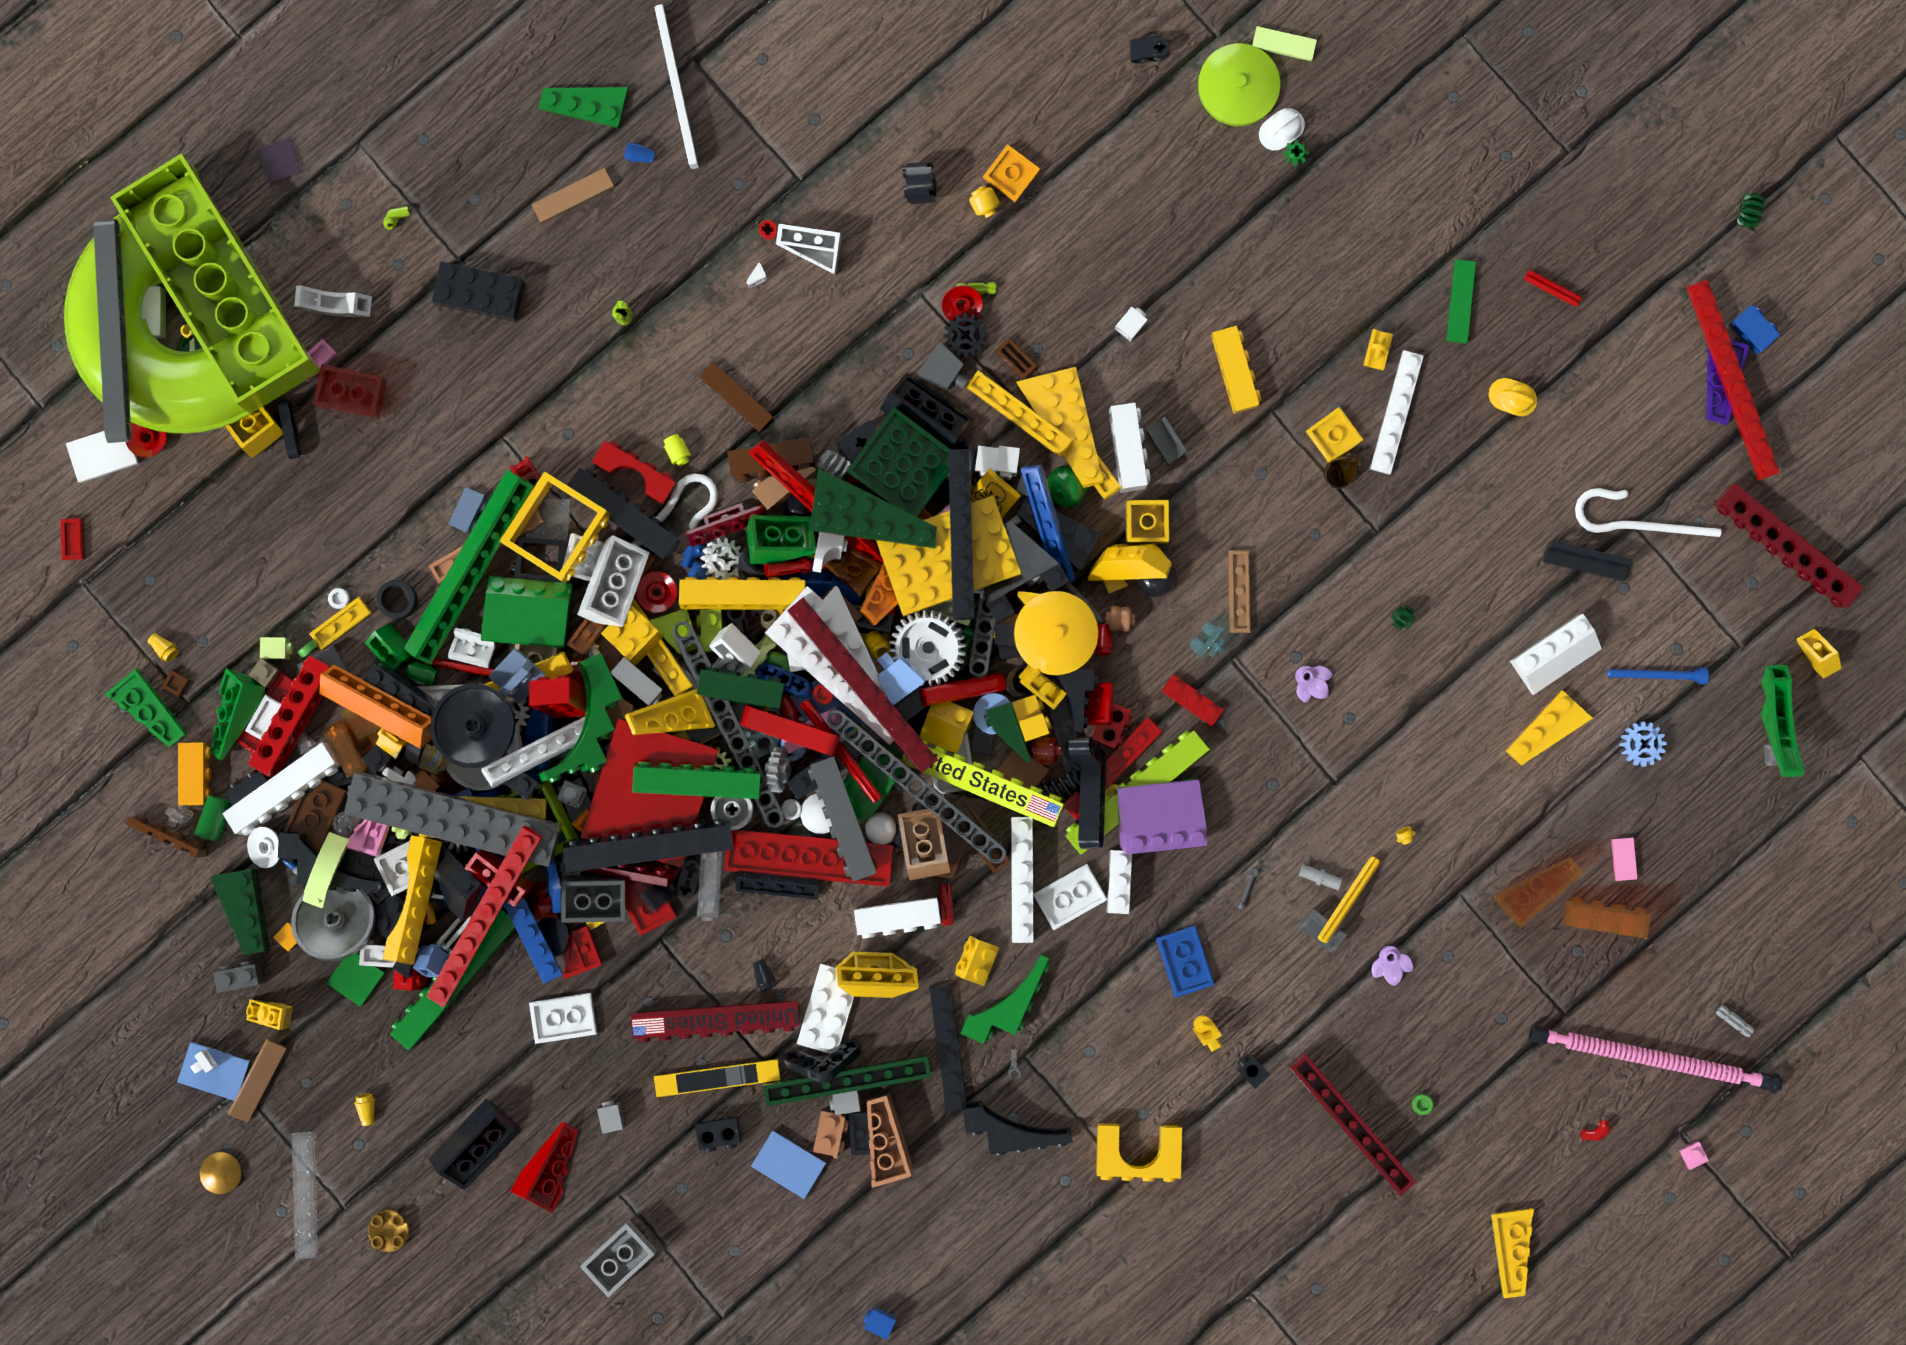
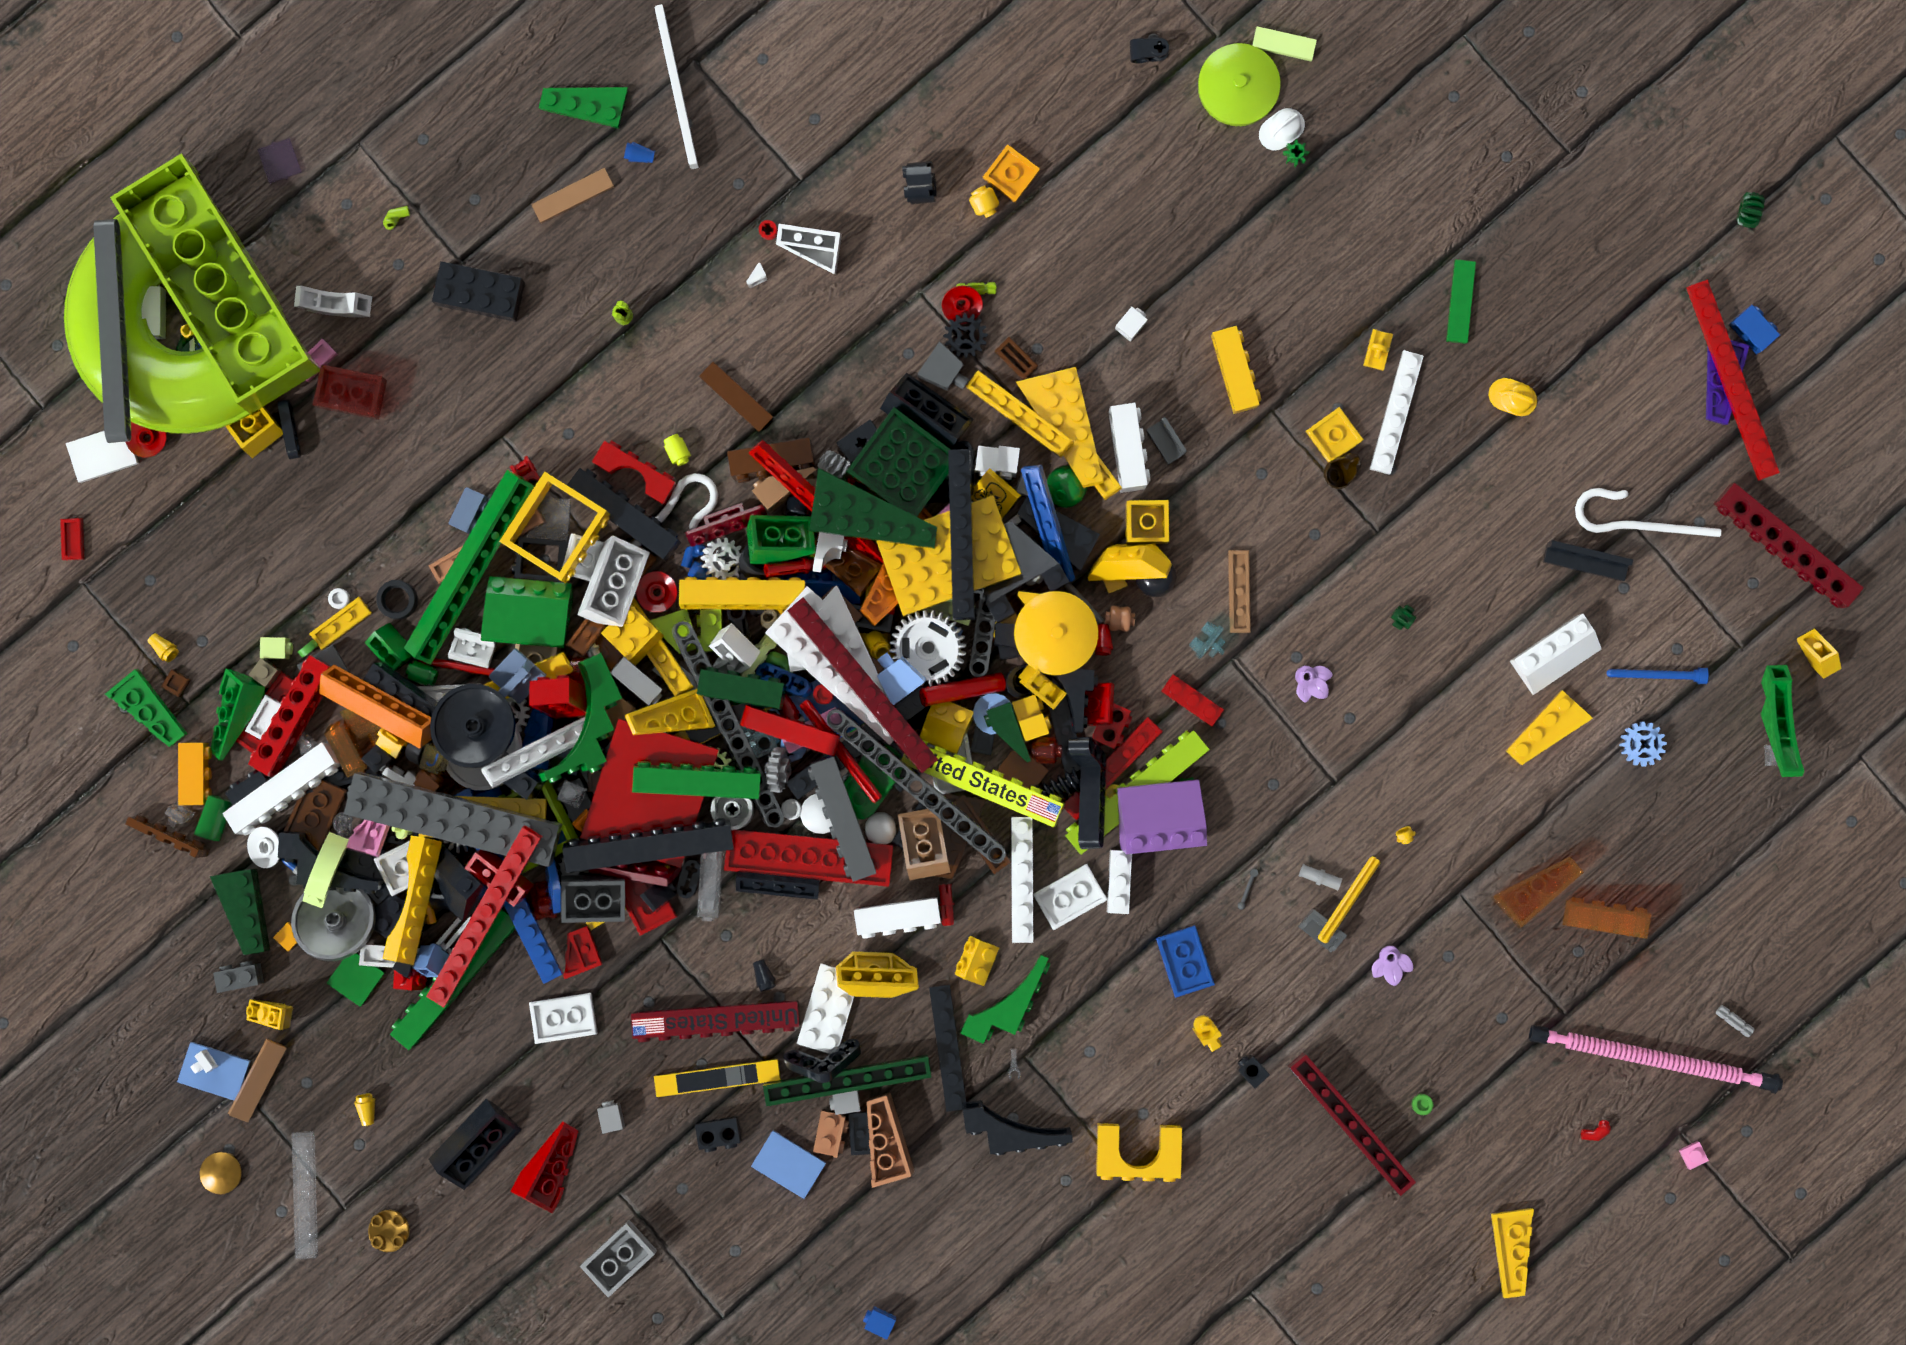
(557, 934): black tile -> none
(969, 634): green hand -> none
(1553, 288): red axle -> none
(1624, 859): bright pink tile -> none

